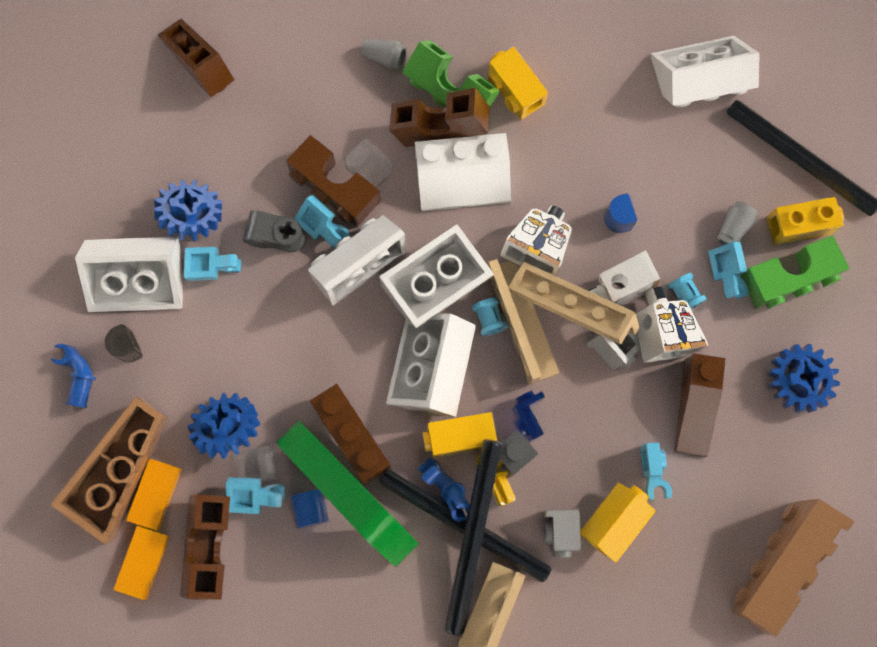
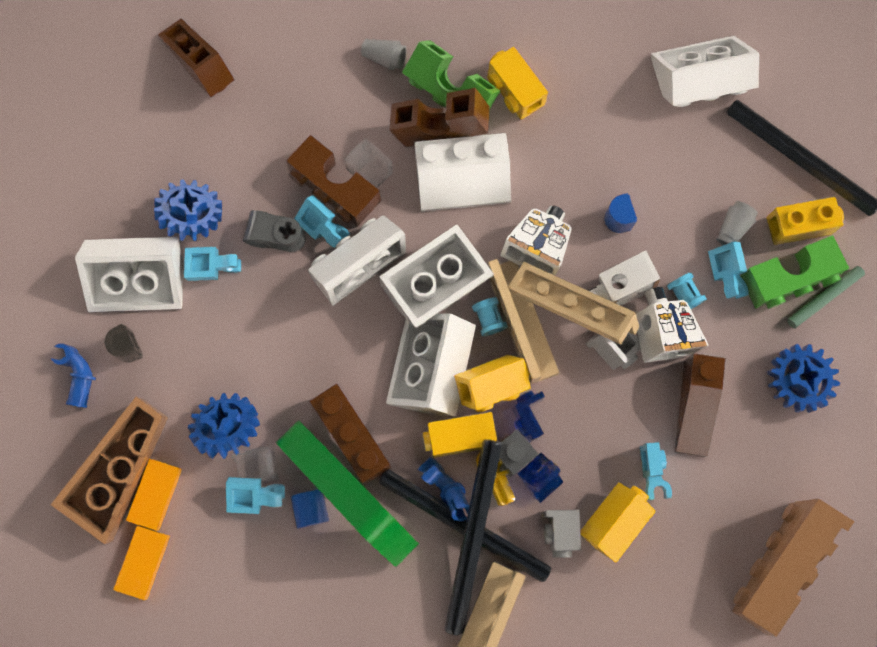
(201, 563): reddish brown arch -> none
(493, 382): none -> yellow brick
(541, 477): none -> clear blue bracket
(825, 297): none -> sand green bar

